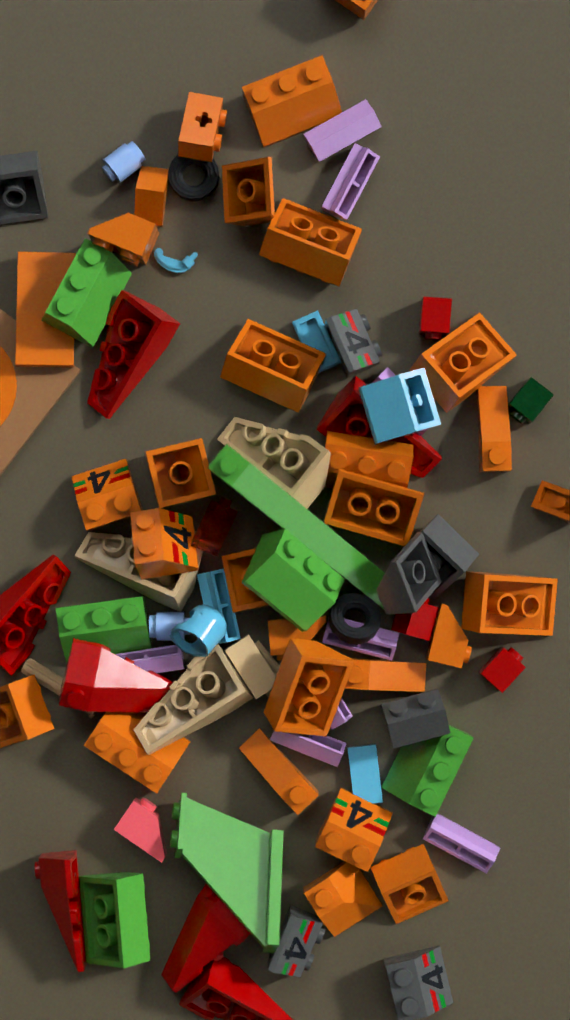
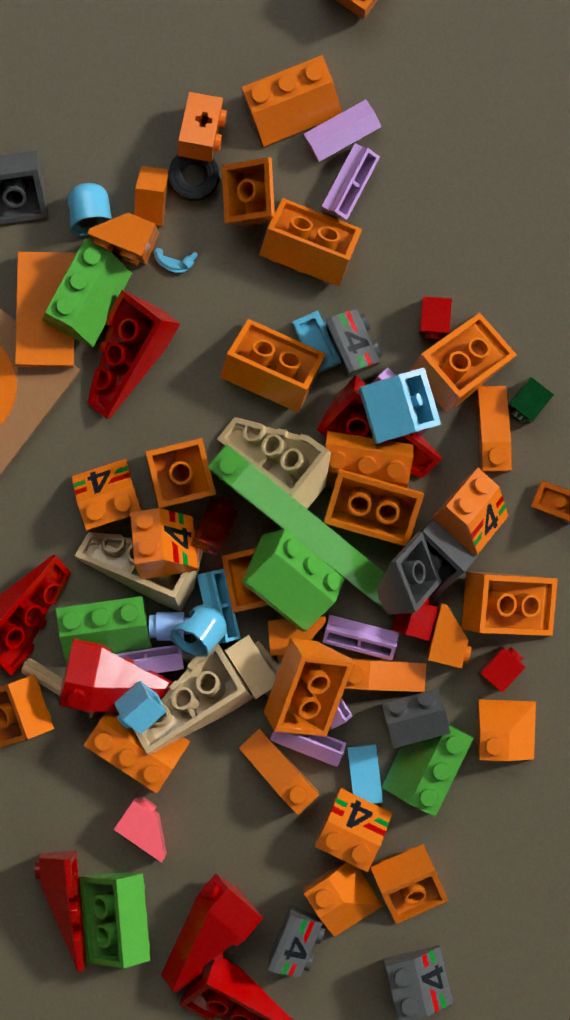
(85, 202): none -> medium azure helmet
(123, 162): light blue brick -> none
(139, 707): none -> medium azure brick
(236, 863): bright green piece -> none
(350, 634): black tyre -> none
(461, 843): lavender piece -> none
(473, 511): none -> orange slope
(505, 730): none -> orange slope

